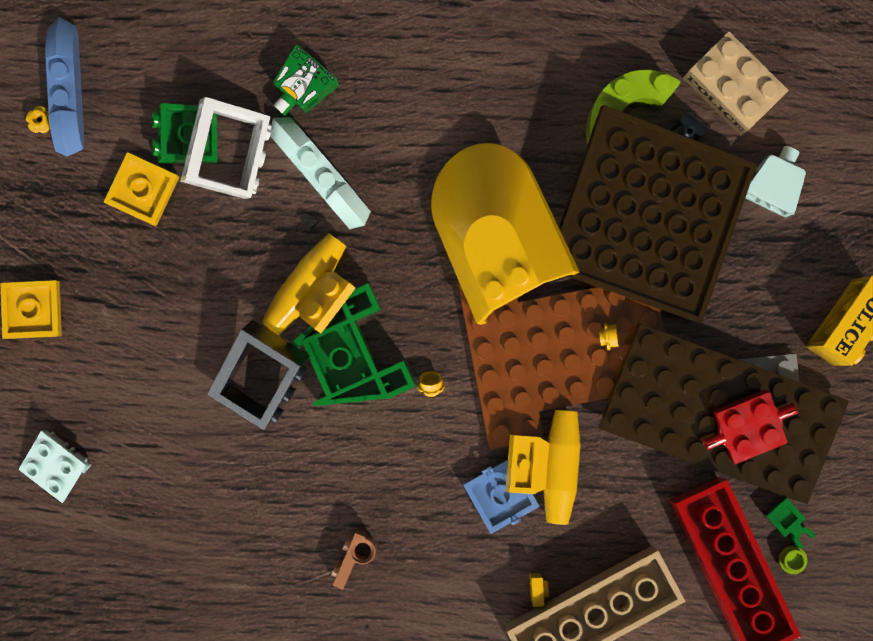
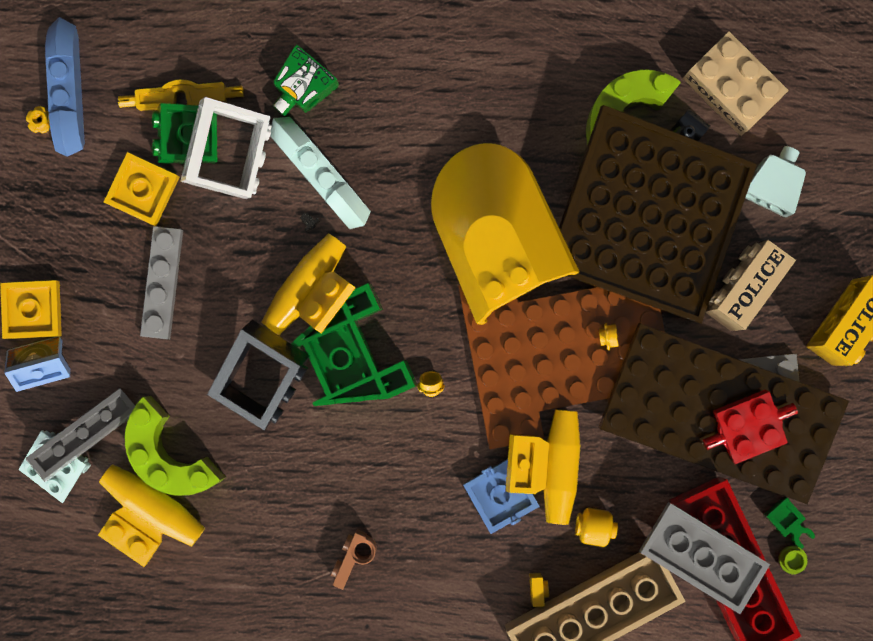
(36, 364): none -> light blue panel
(81, 435): none -> light grey plate
(144, 517): none -> yellow plate
(151, 460): none -> lime brick
(152, 97): none -> yellow piece
(161, 283): none -> light grey plate
(595, 527): none -> yellow head
(704, 558): none -> light grey plate
(749, 285): none -> tan brick

